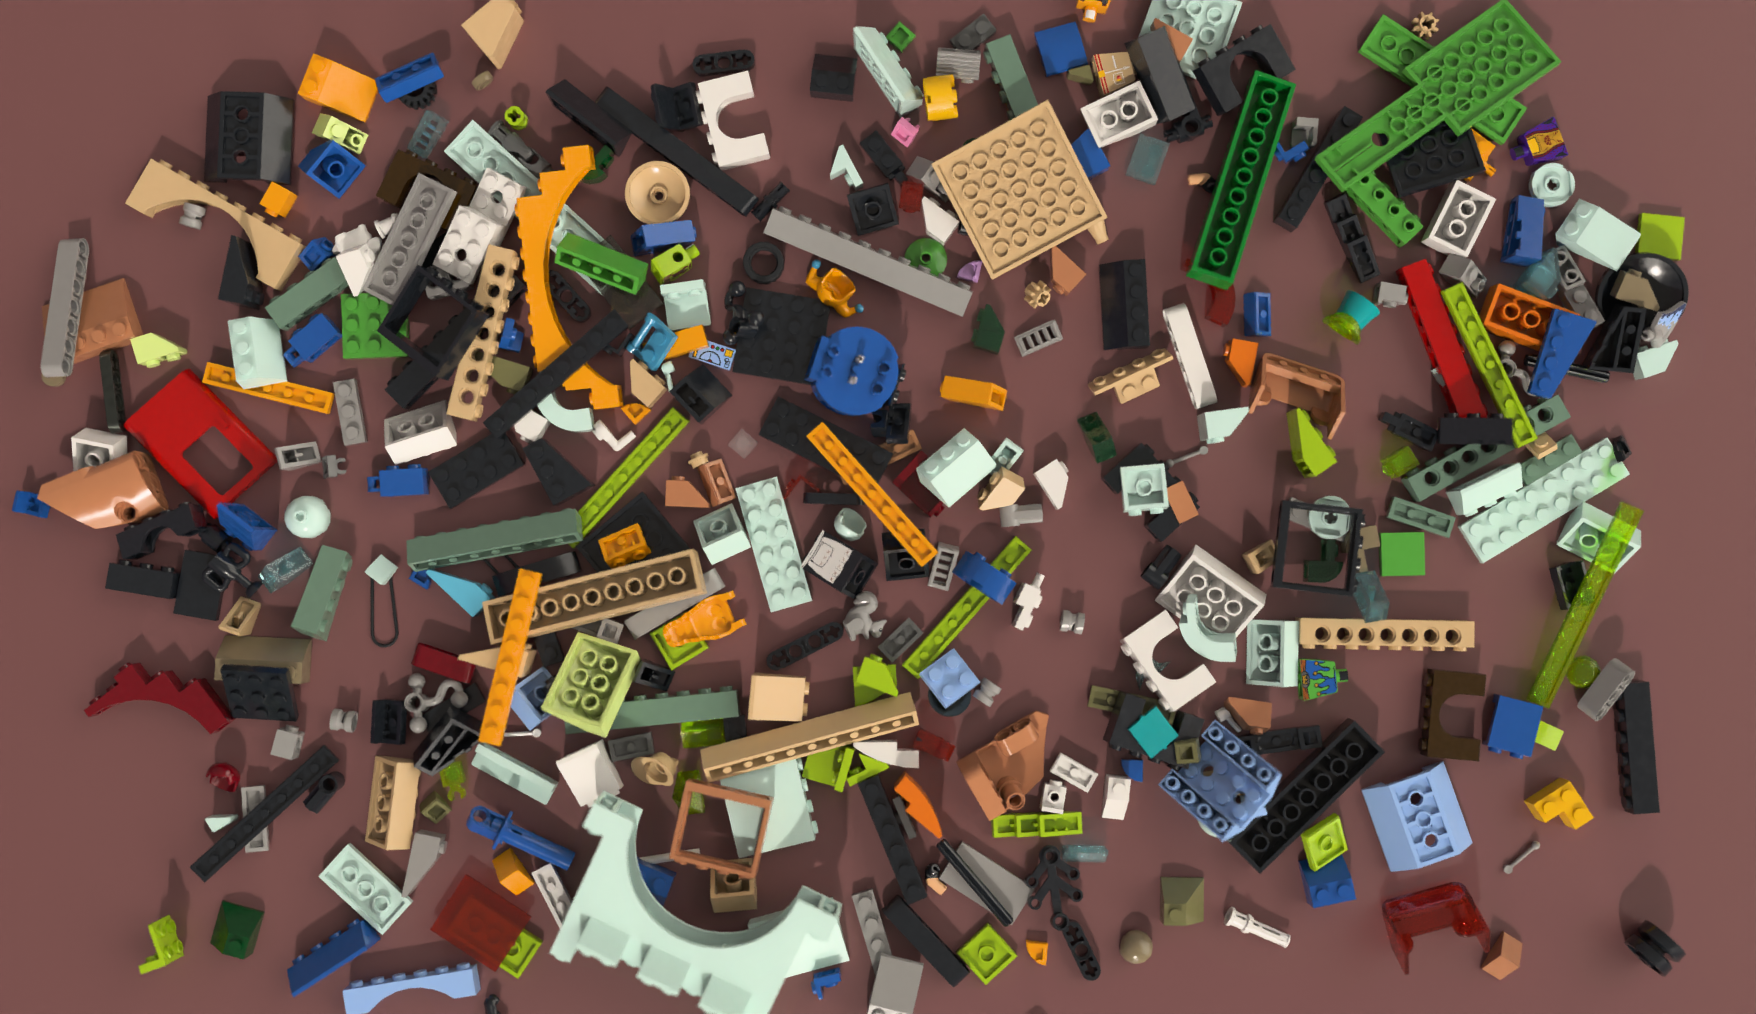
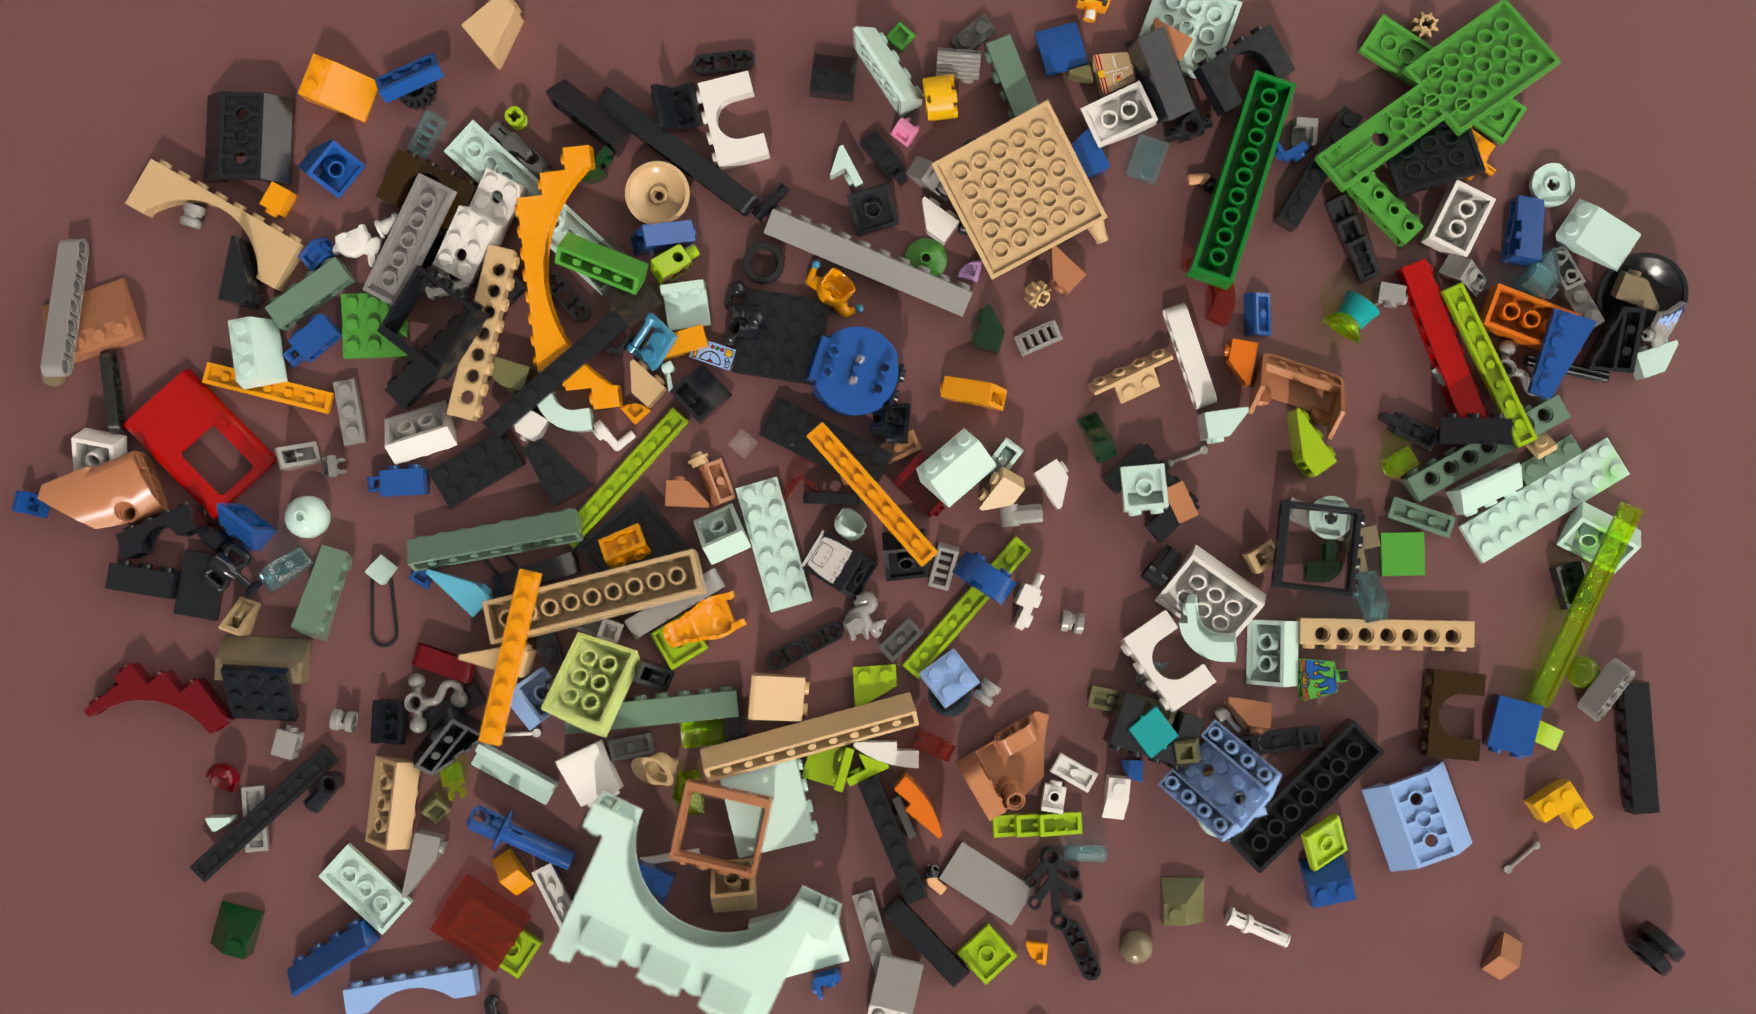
(153, 348): yellowish green slope -> none
(166, 944): lime bracket -> none
(342, 133): yellowish green slope -> none
(356, 266): white slope -> none
(482, 80): dark tan tile -> none
(510, 337): blue bracket -> none
(876, 675): lime slope -> none
(911, 196): clear red bracket -> none
(974, 882): black axle -> none
(1124, 305): black slope -> none
(1431, 911): clear red windscreen -> none
(1540, 144): torso -> none
(1621, 449): black tile -> none
(1660, 235): lime tile -> none

